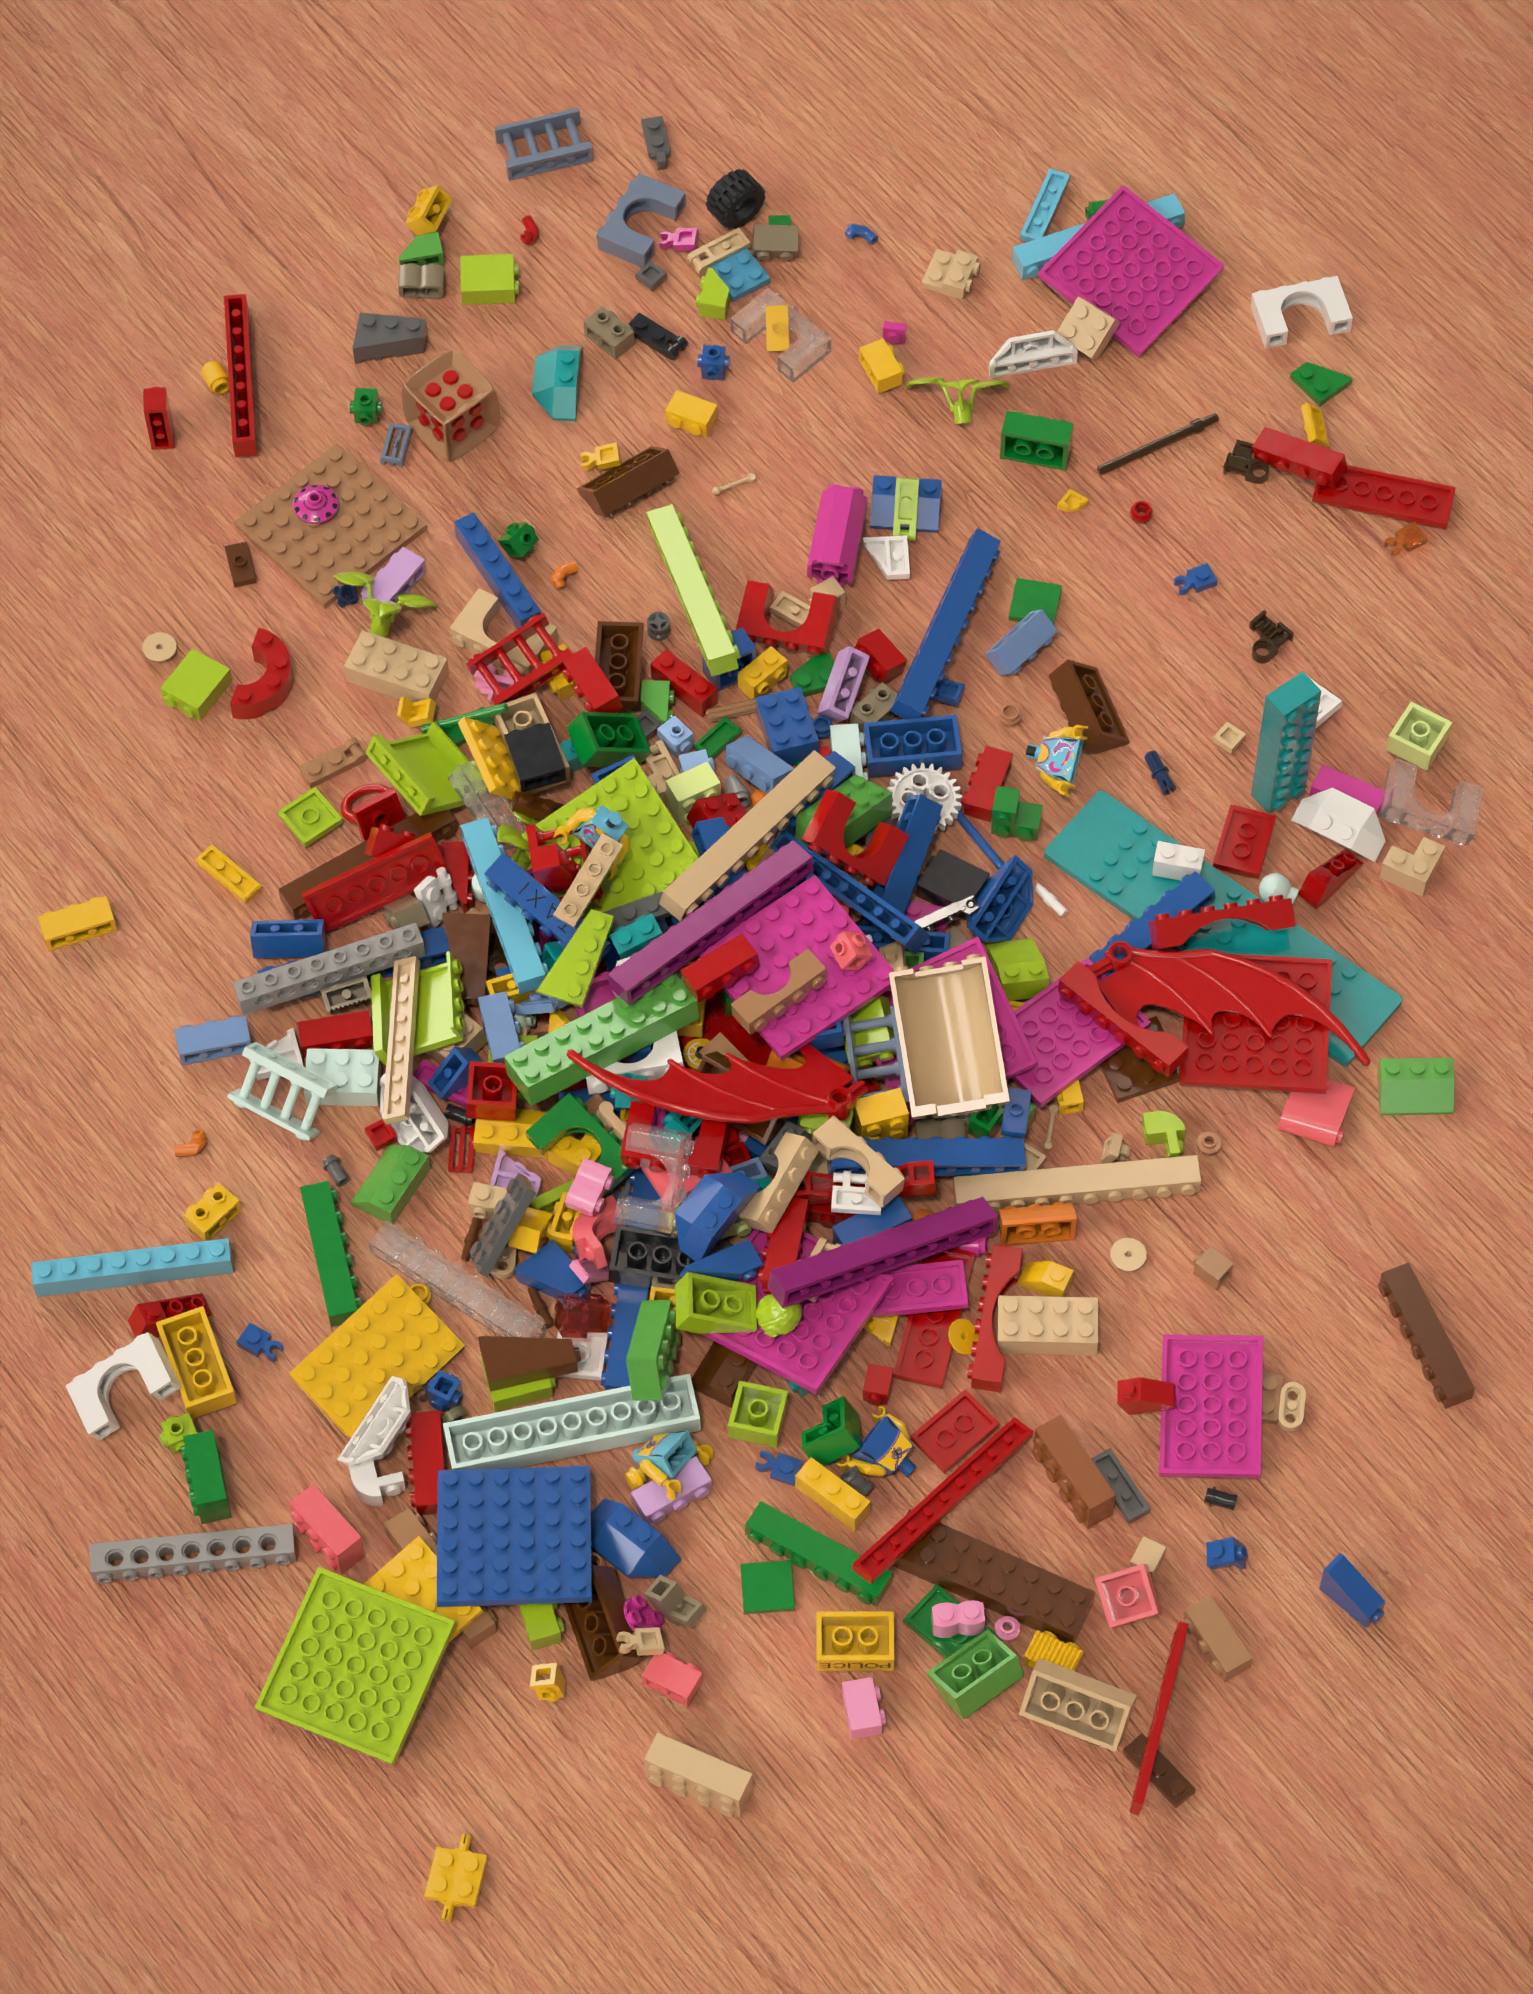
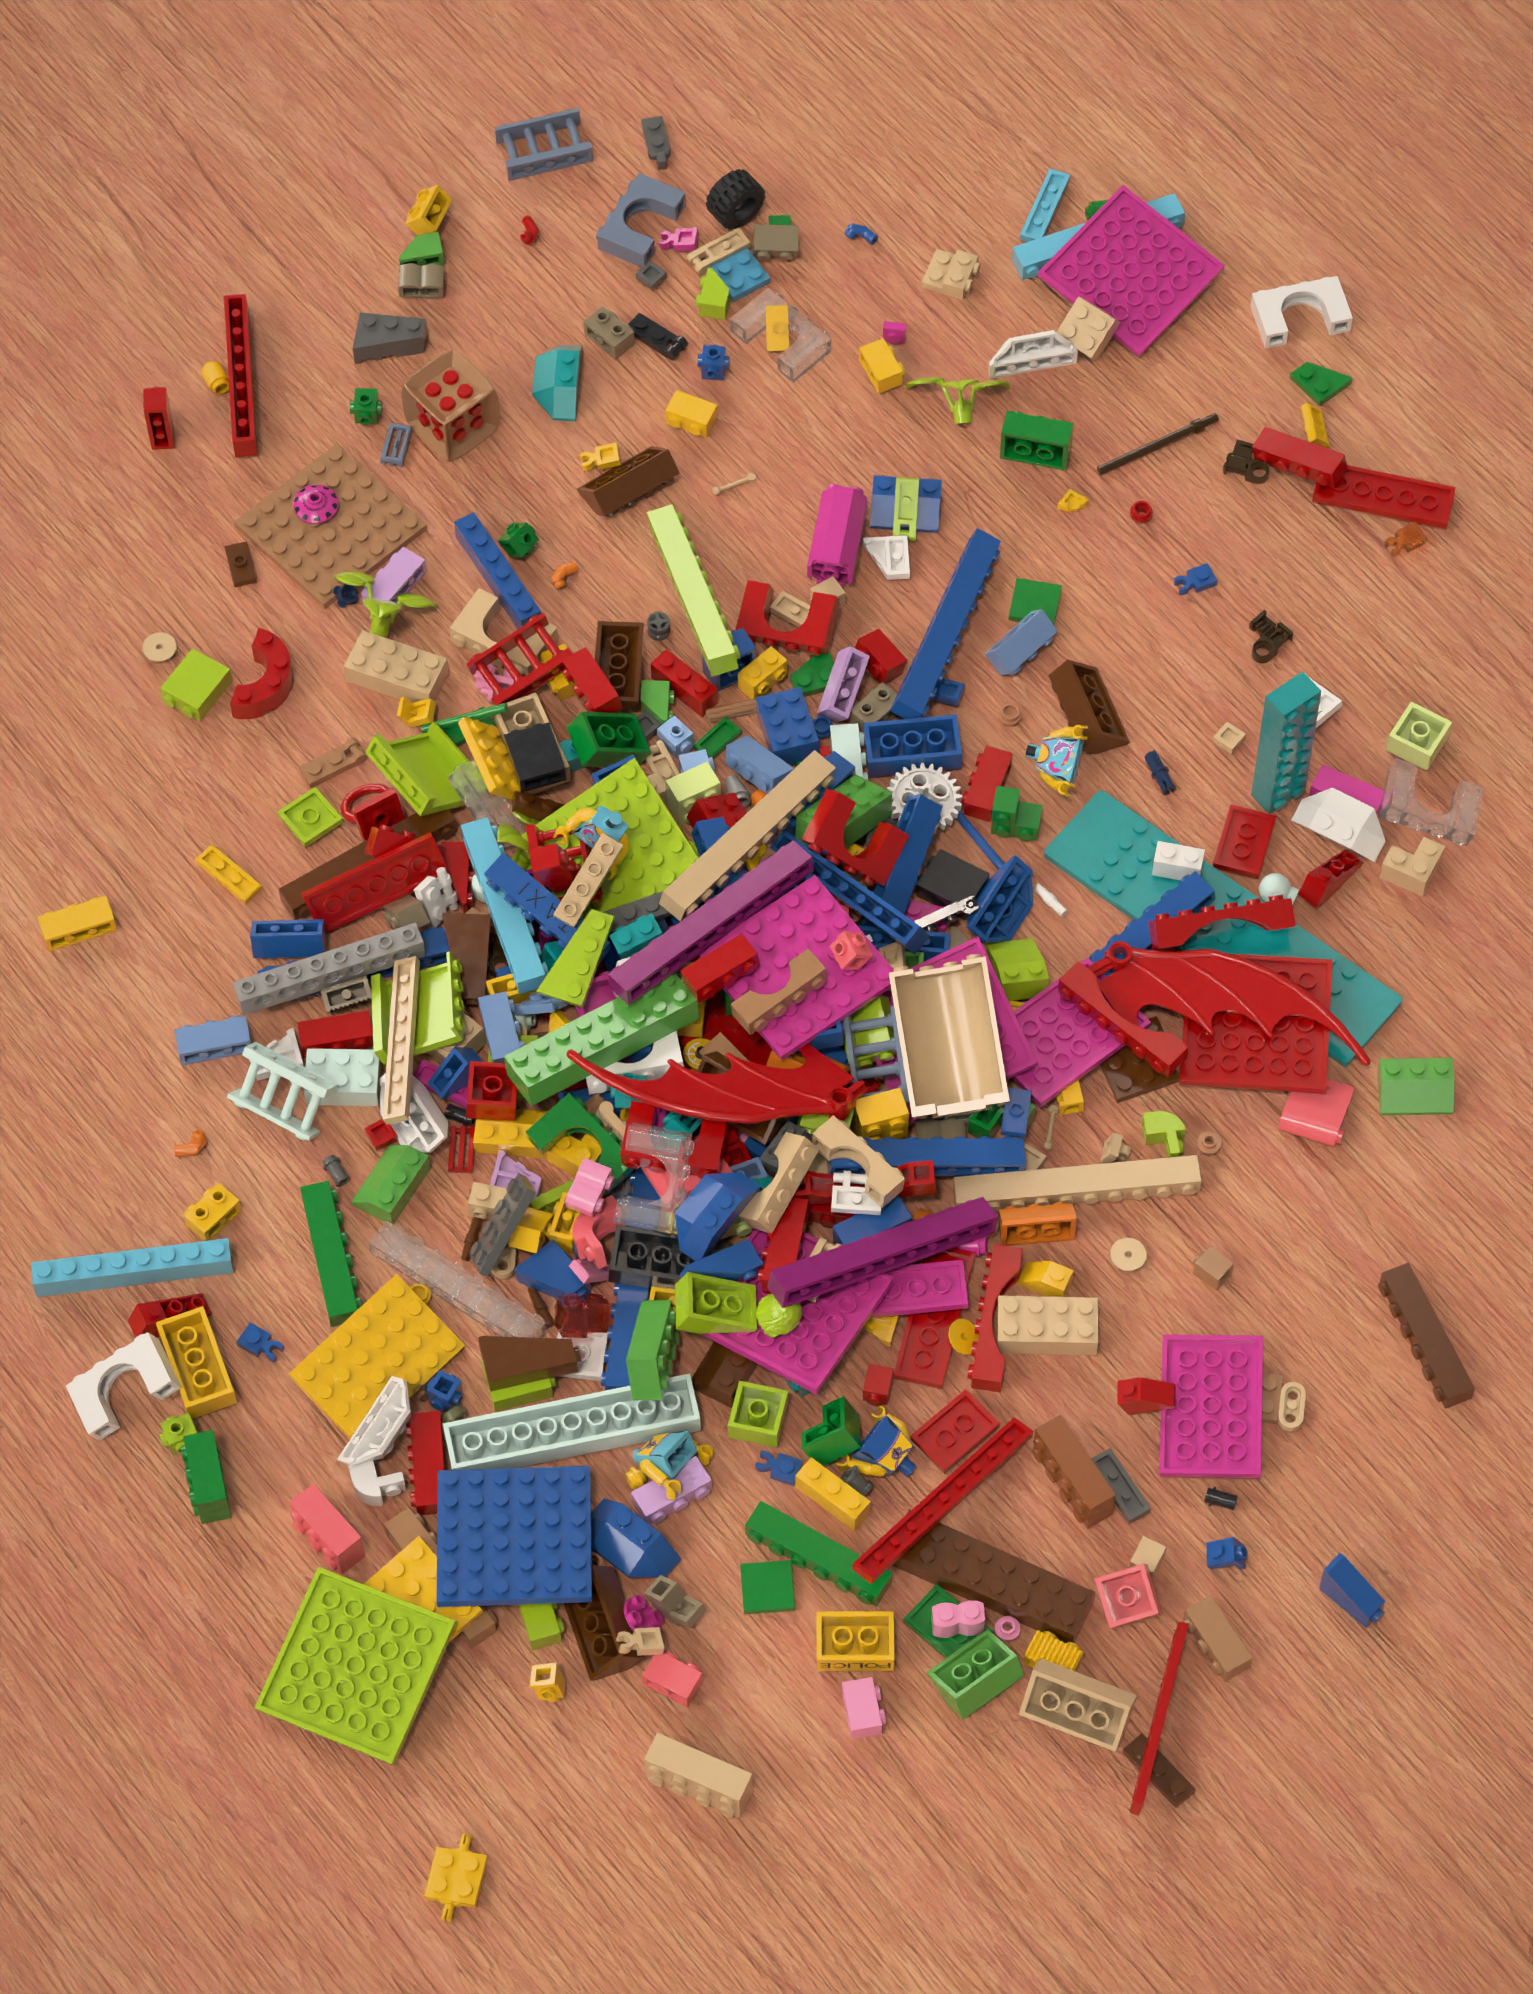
(182, 1545): light grey brick -> none
(488, 279): lime brick -> none

